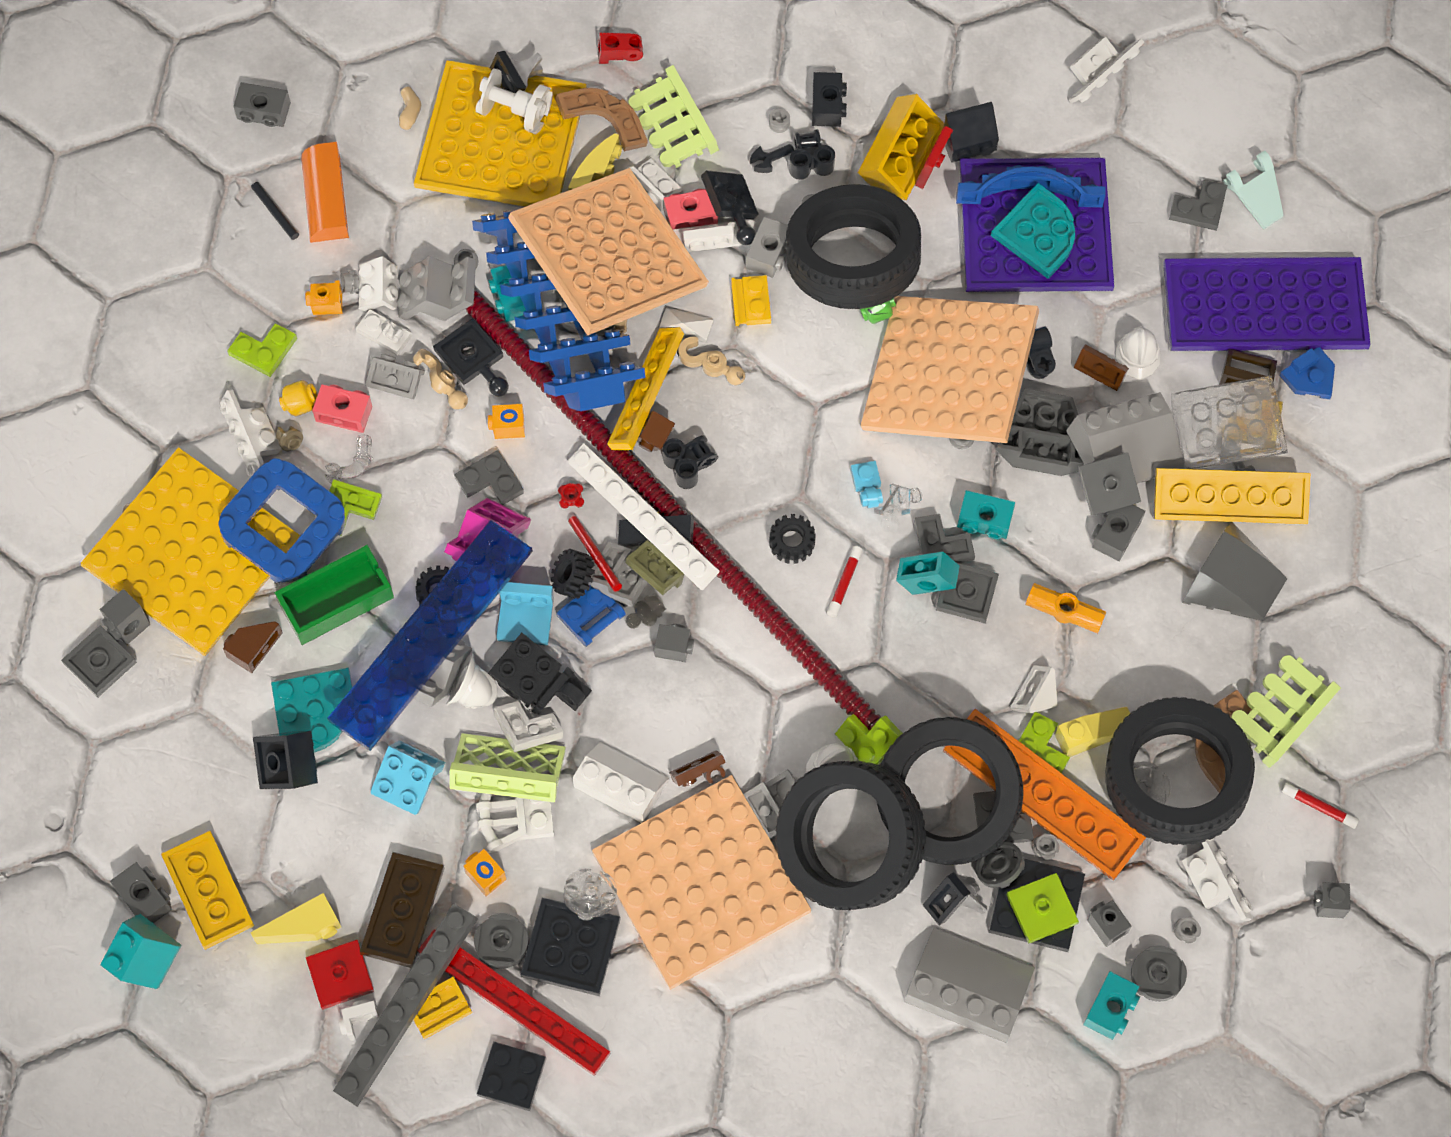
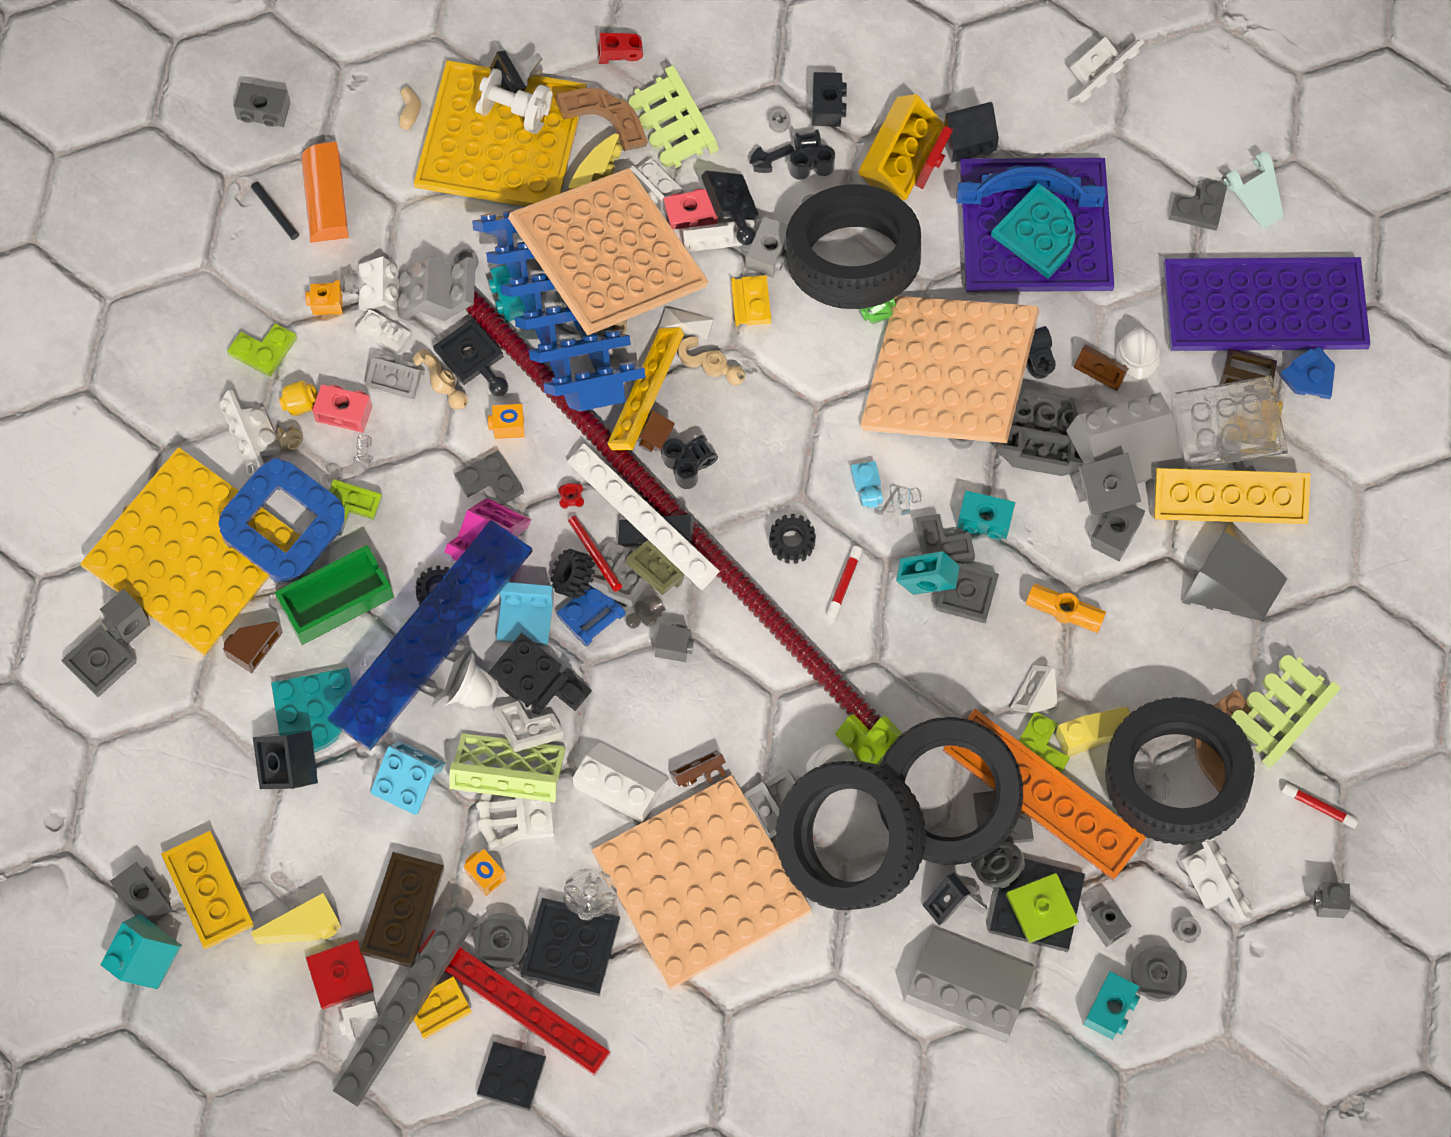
(1046, 839): light grey plate -> none

